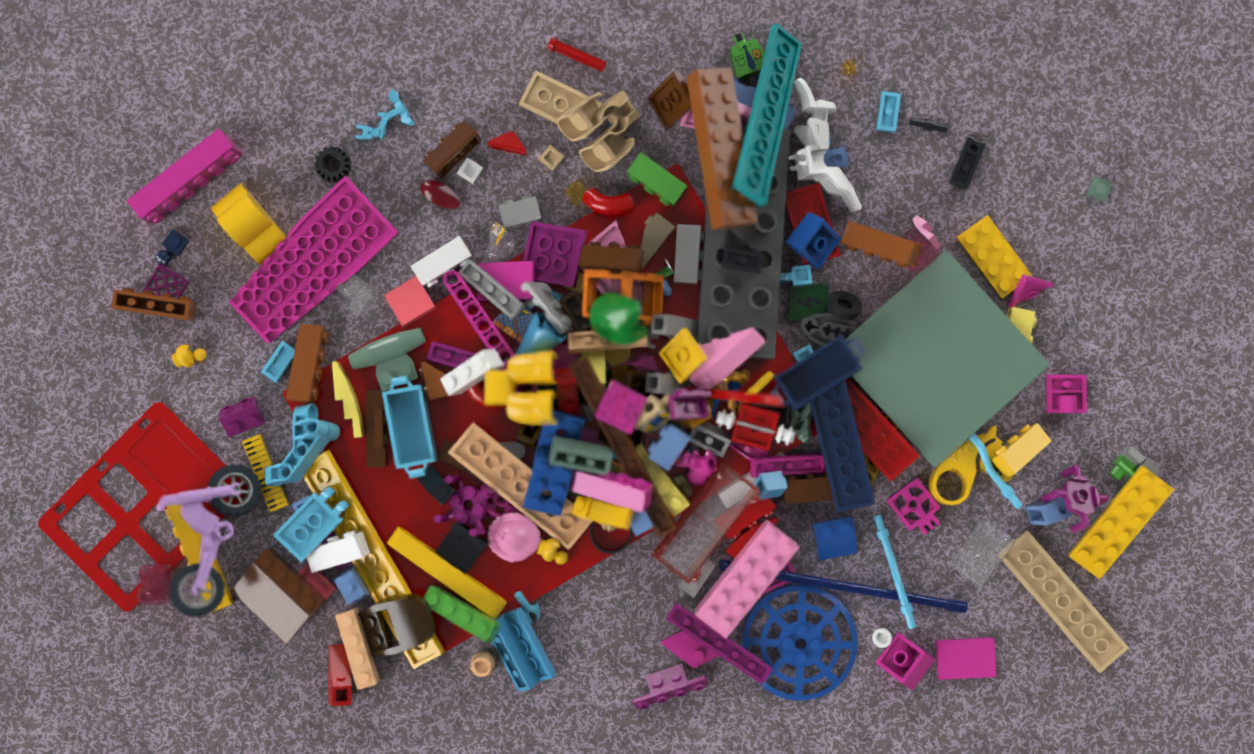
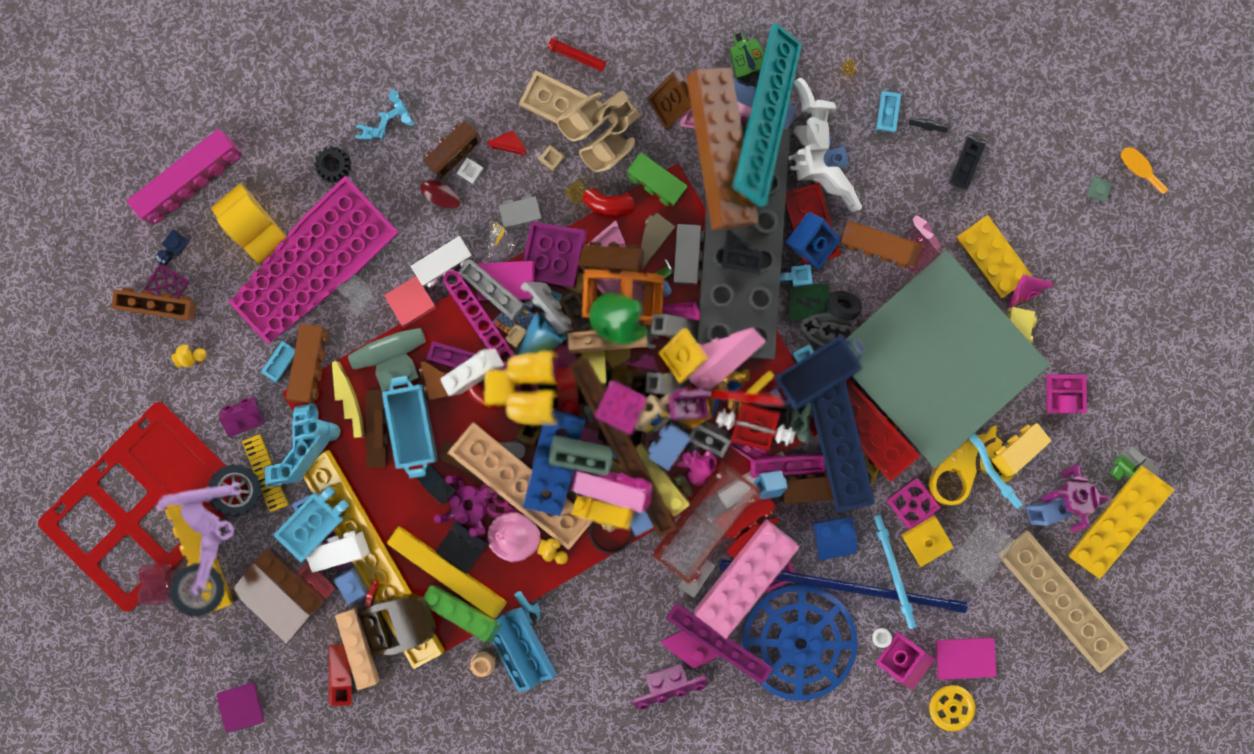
(240, 707): none -> magenta slope
(372, 593): none -> red piece
(515, 335): none -> tan tile
(685, 310): none -> dark pink tile
(927, 541): none -> yellow plate
(945, 723): none -> yellow plate
(1141, 167): none -> light orange piece

